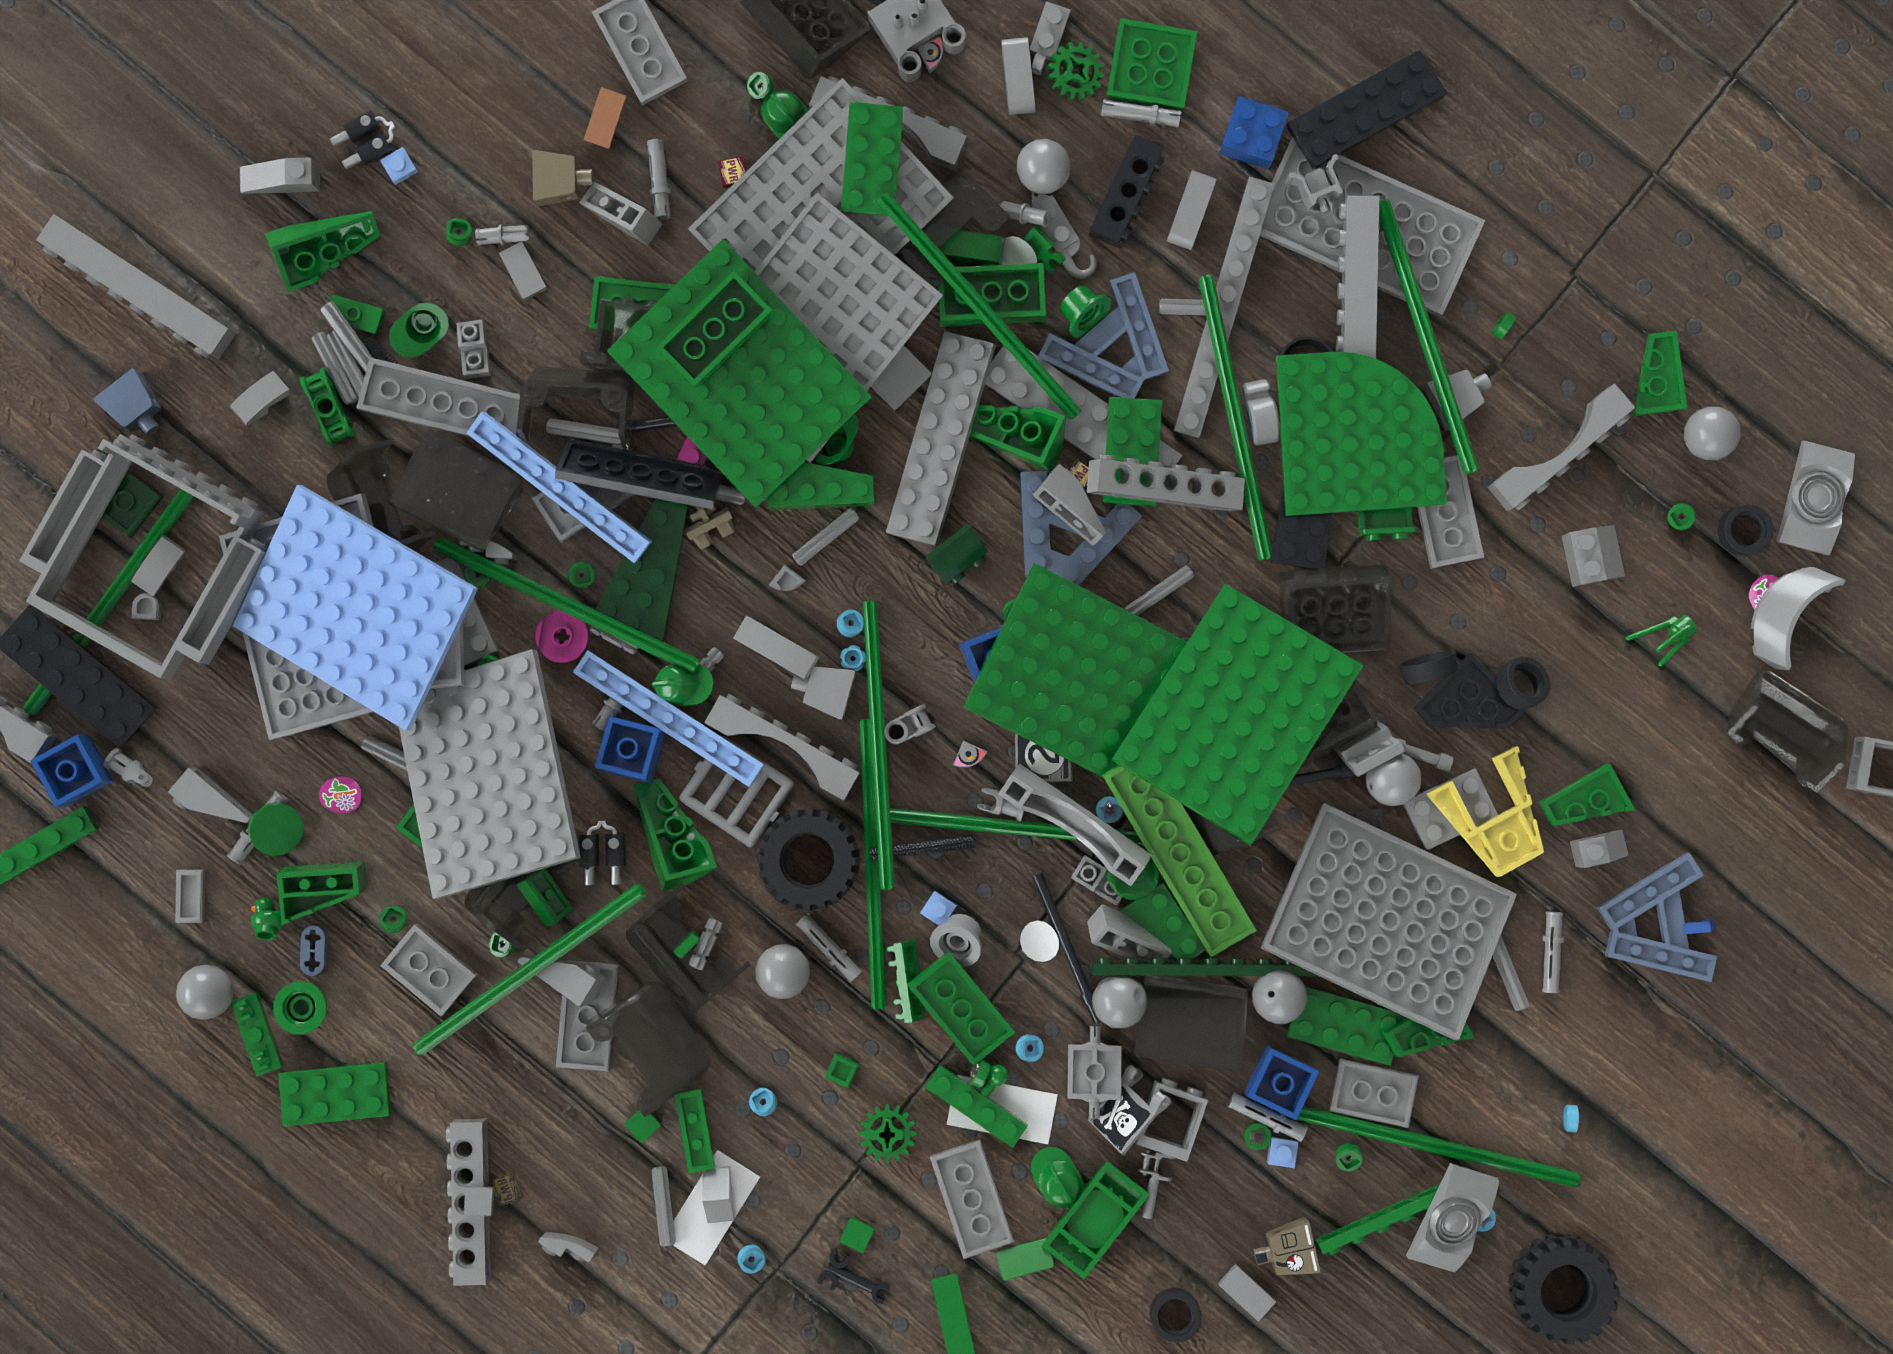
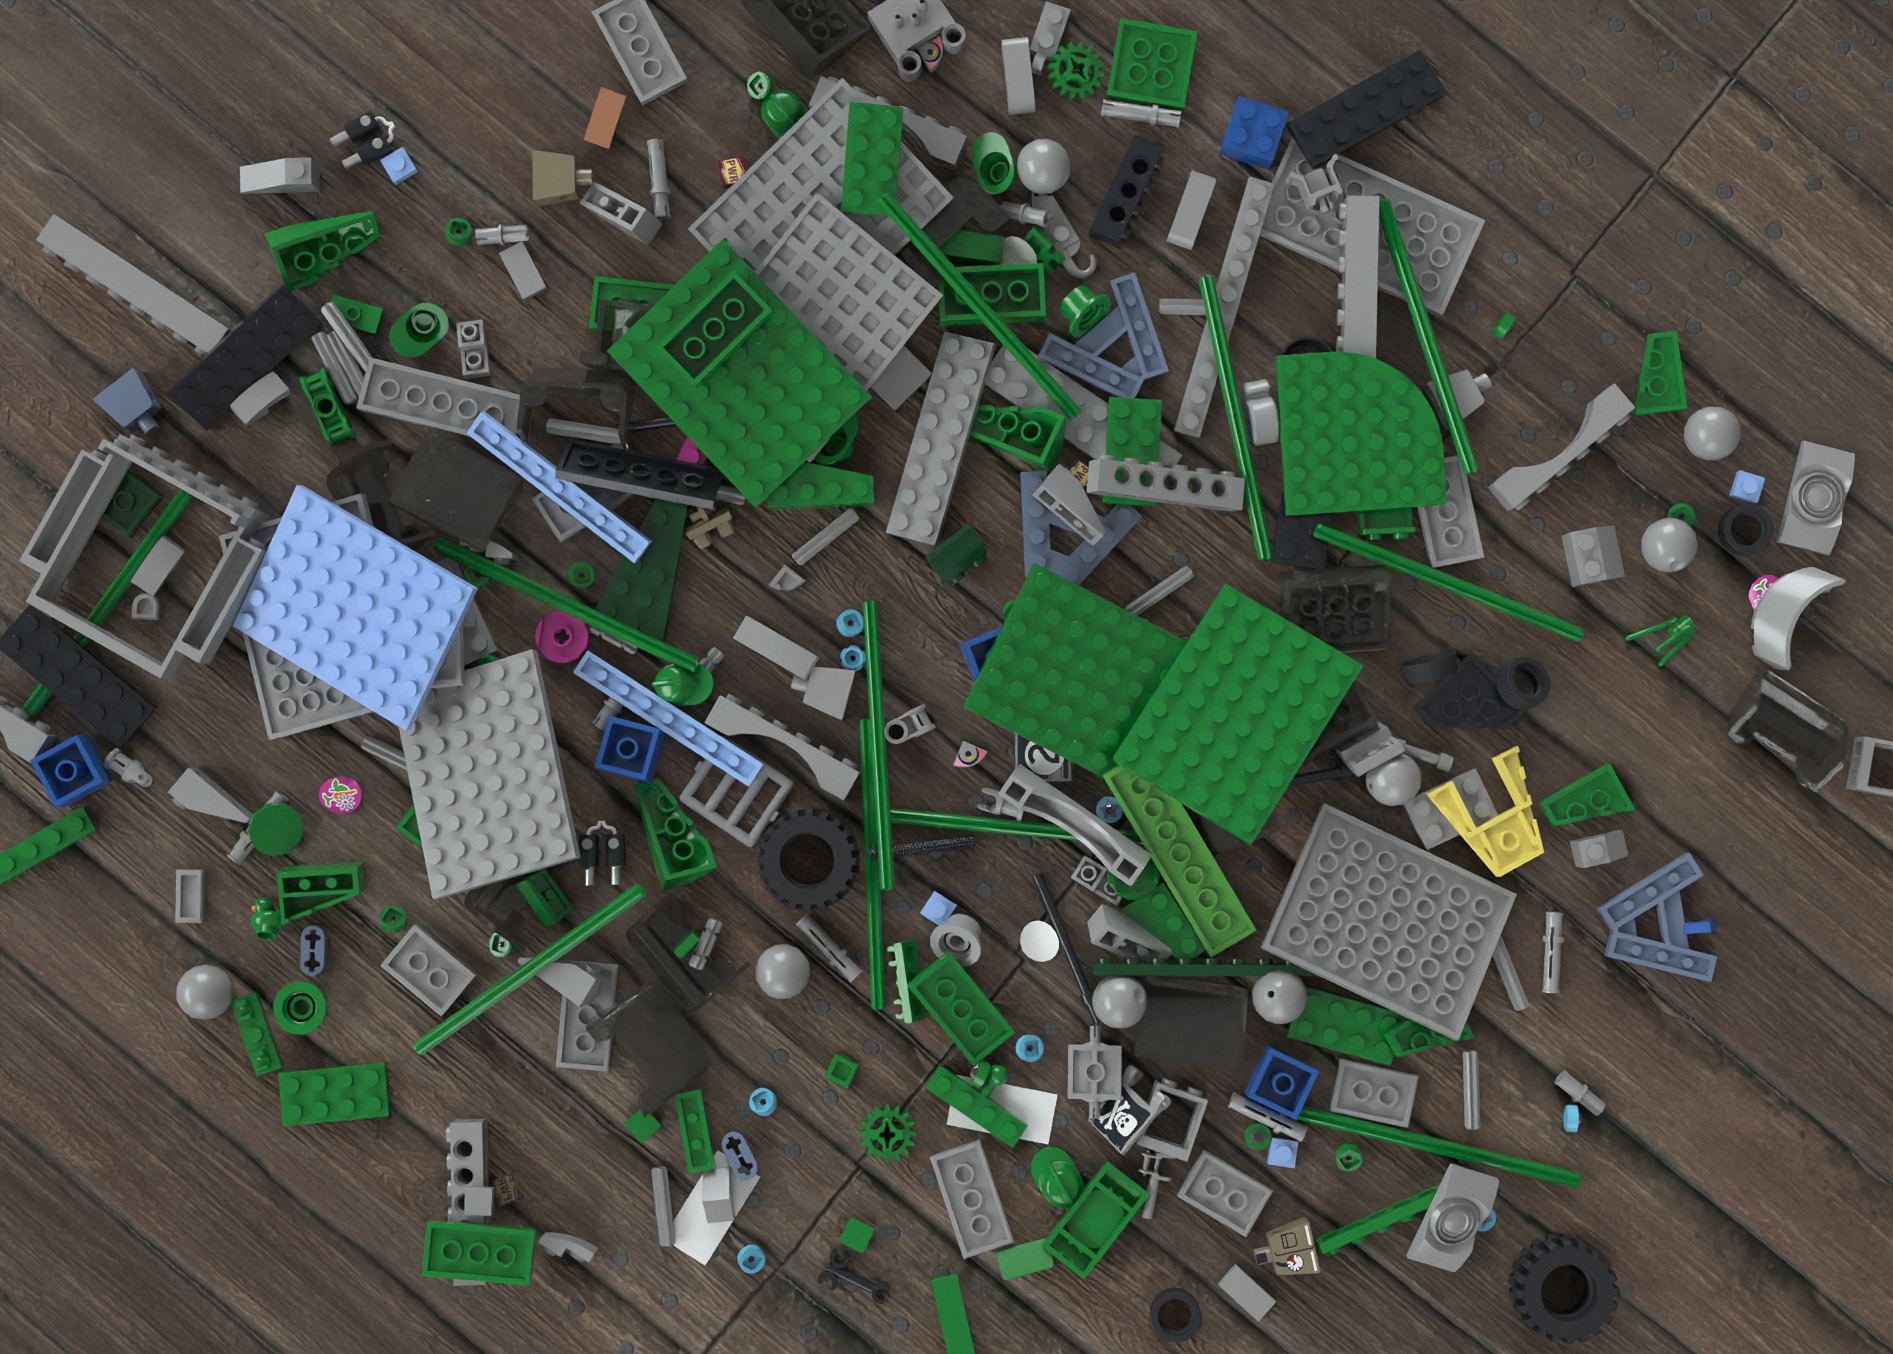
(244, 356): none -> black plate
(479, 1252): none -> green plate
(734, 1159): none -> sand blue beam
(993, 163): none -> green piece
(1224, 1193): none -> light grey tile
(1448, 582): none -> green axle
(1471, 1089): none -> light grey axle
(1580, 1093): none -> light grey axle
(1669, 545): none -> light grey piece
(1747, 487): none -> light blue plate

